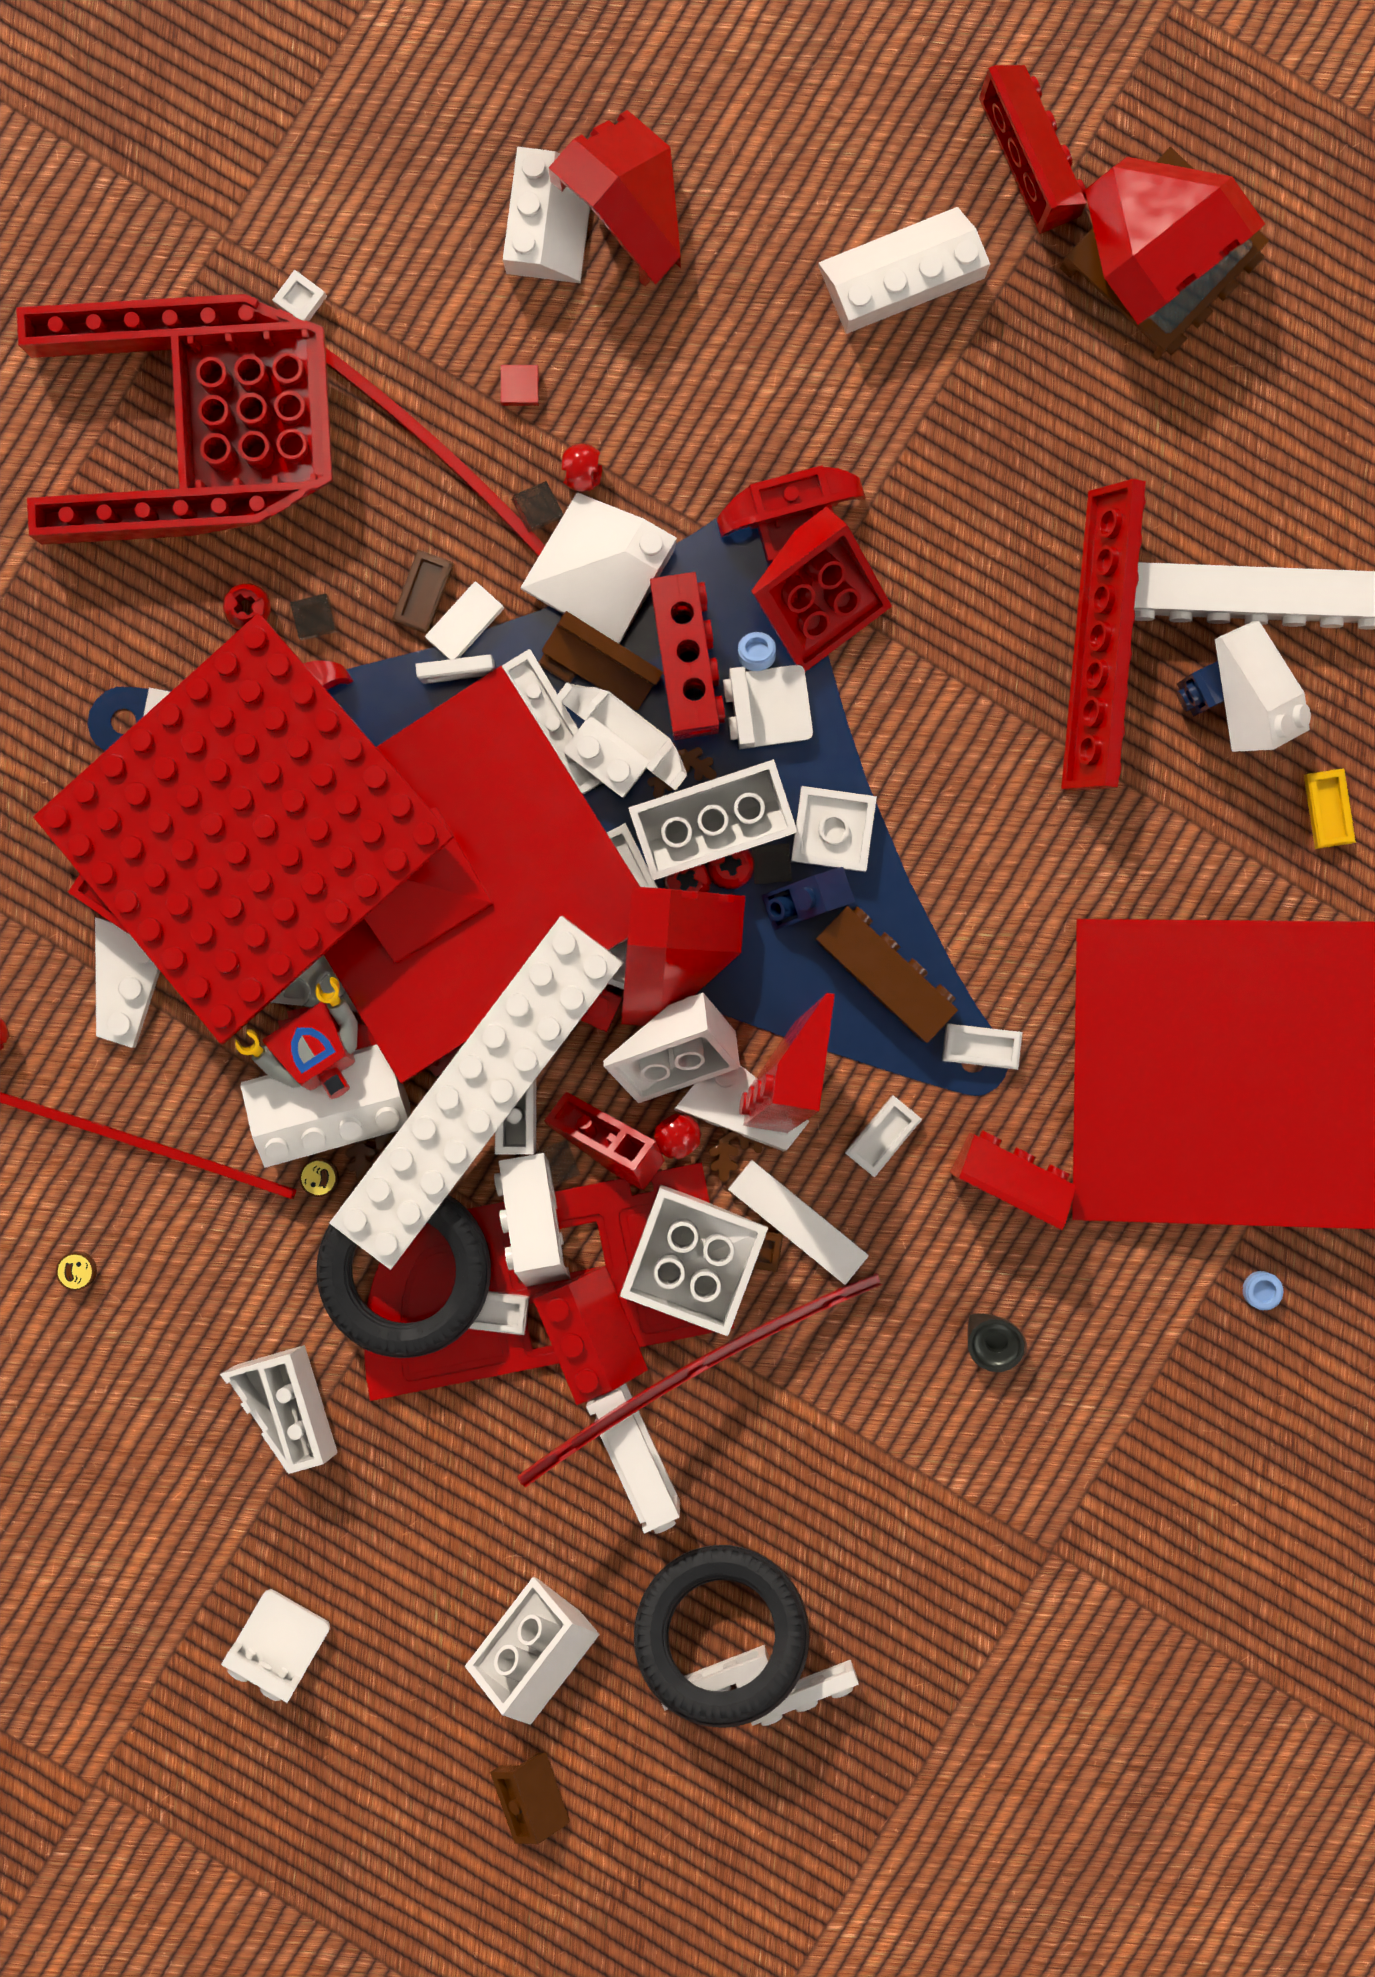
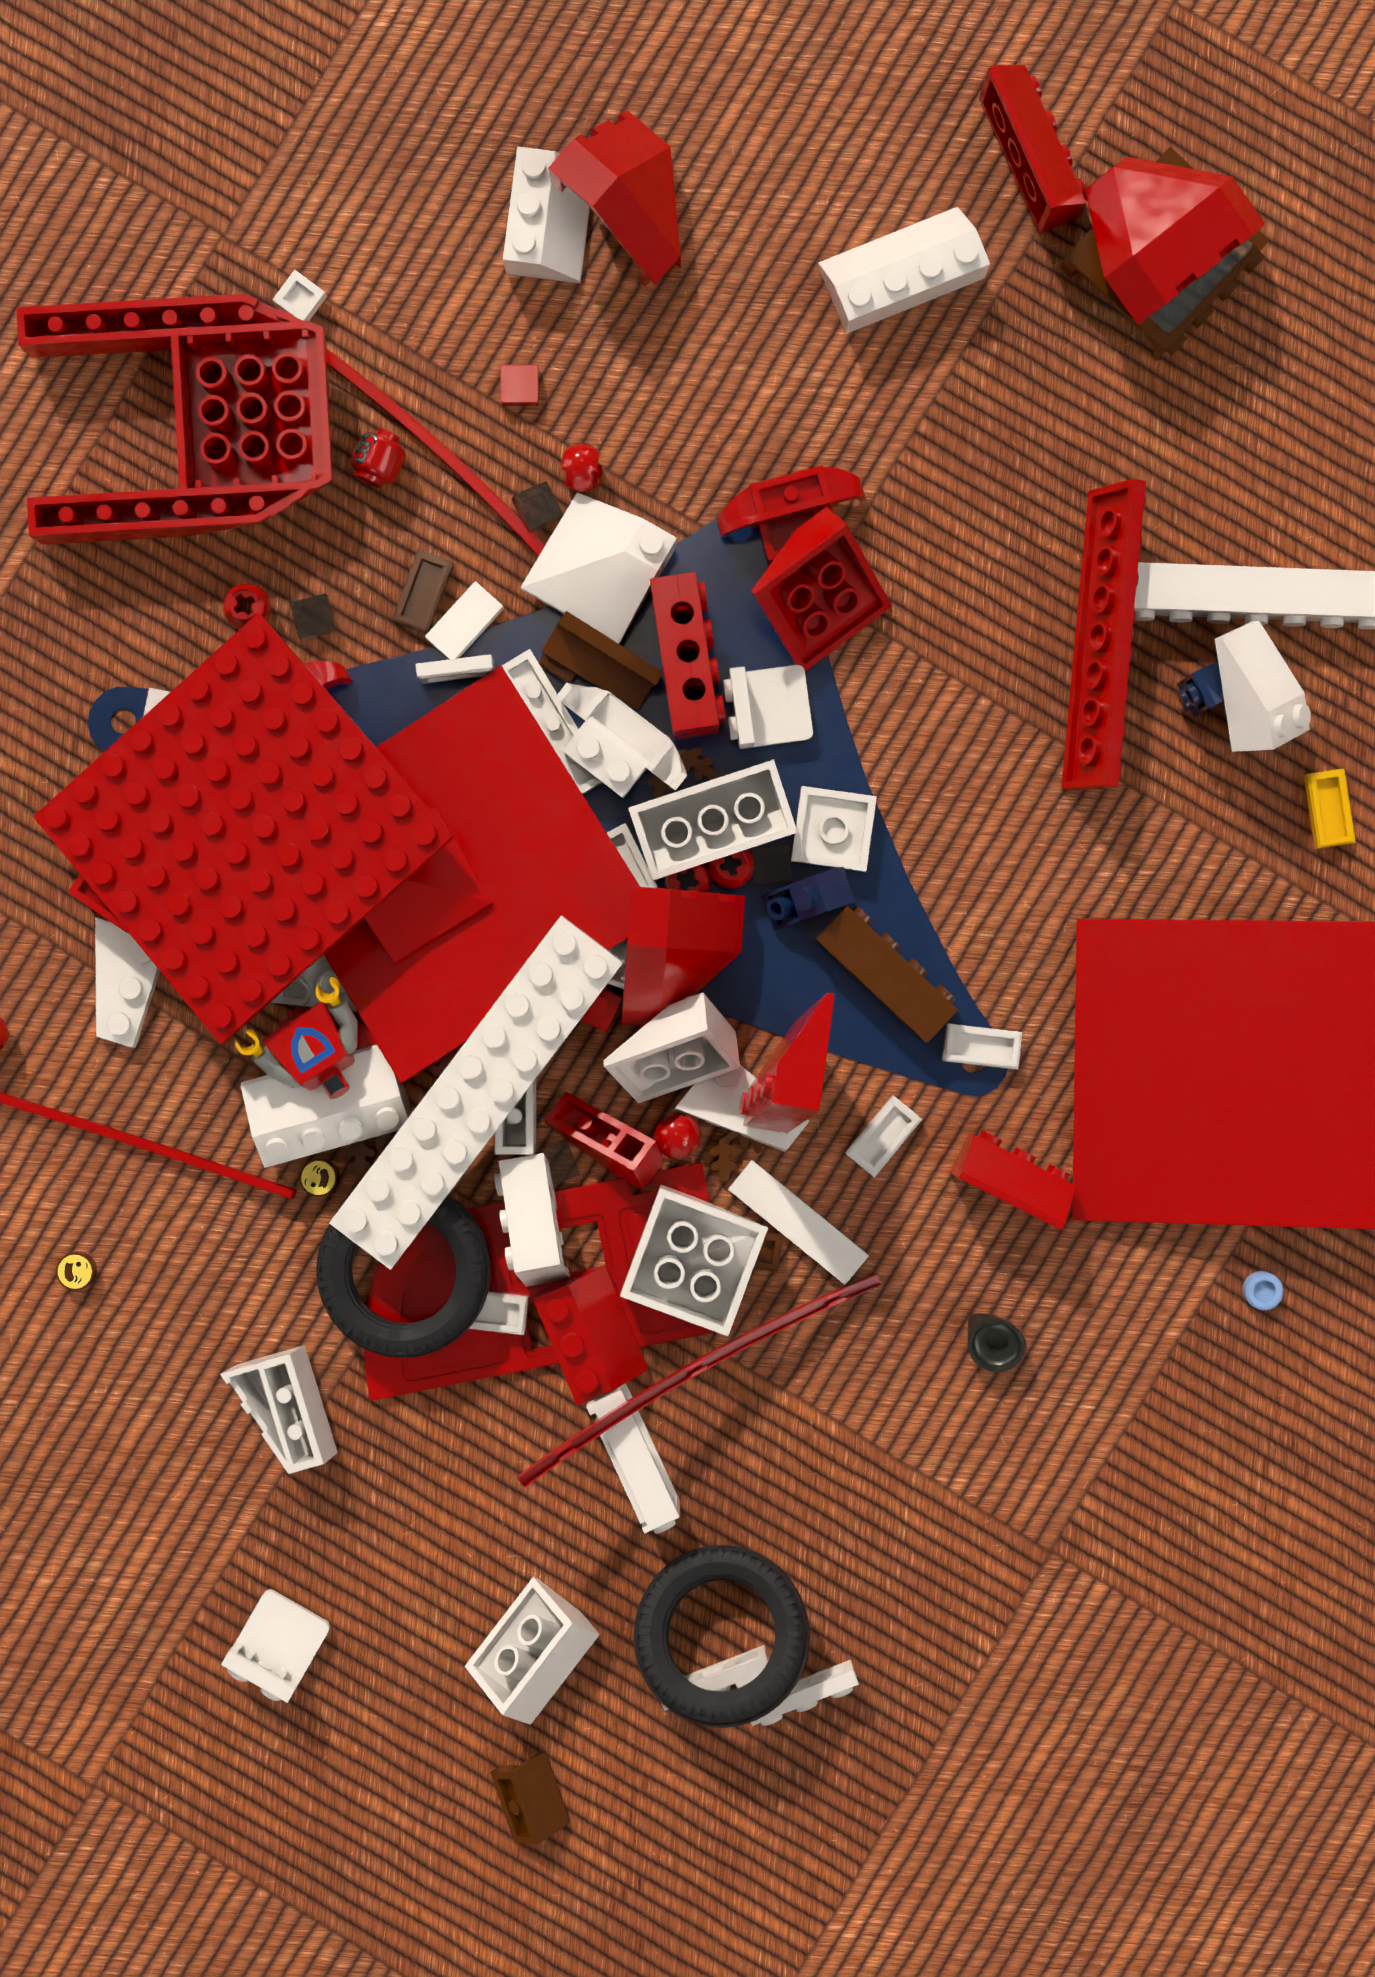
(378, 458): none -> red head
(756, 651): light blue tile -> none

